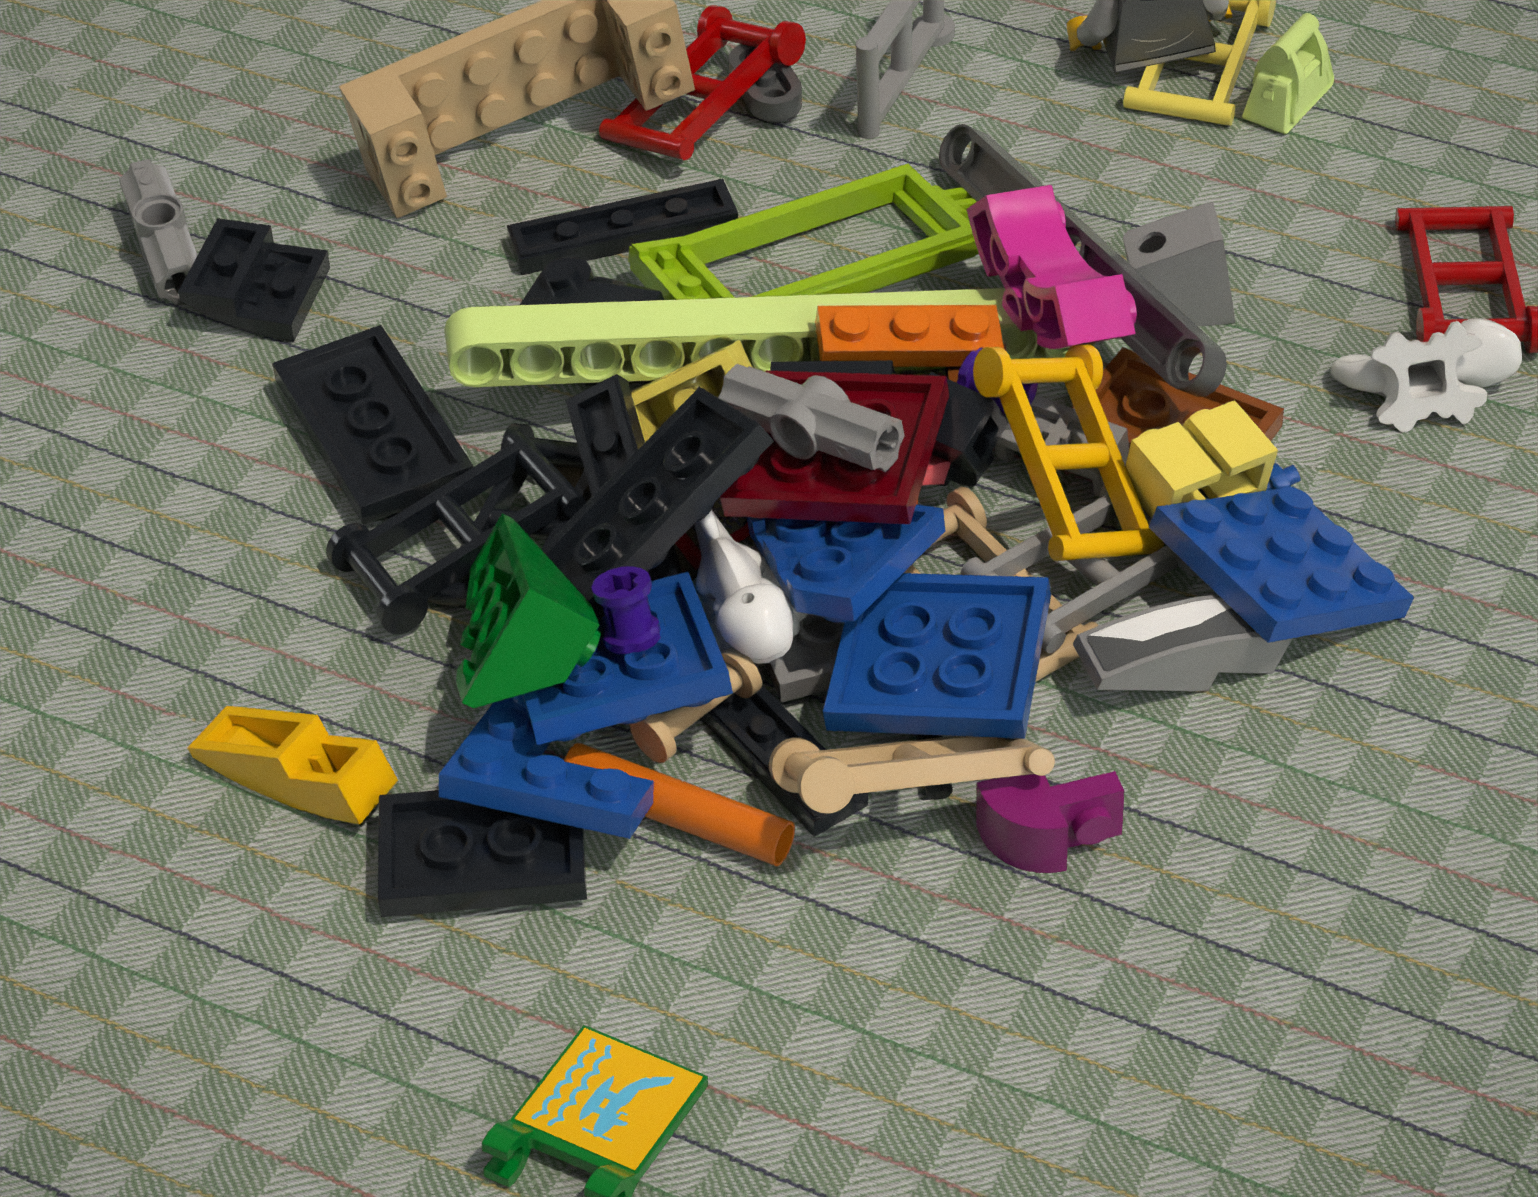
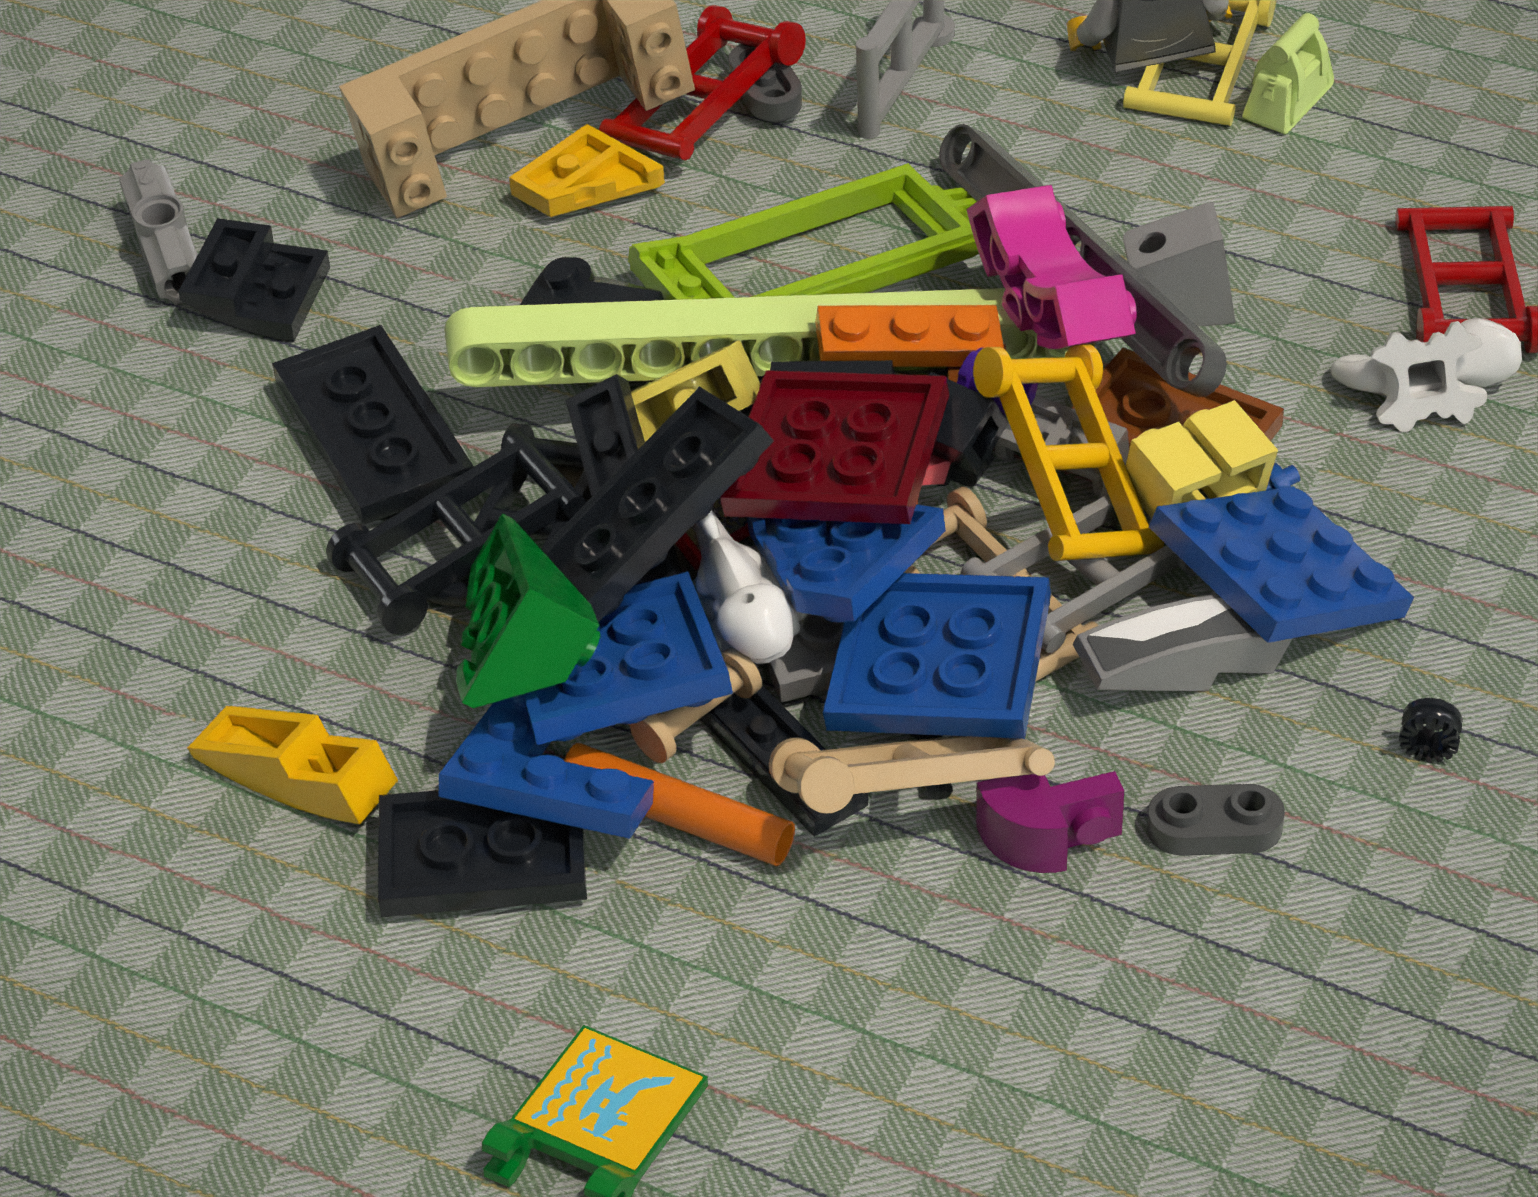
(584, 173): none -> yellow wing
(617, 225): black tile -> none
(626, 609): dark purple bush -> none
(814, 417): light grey piece -> none
(1215, 819): none -> dark grey plate
(1423, 739): none -> black bush

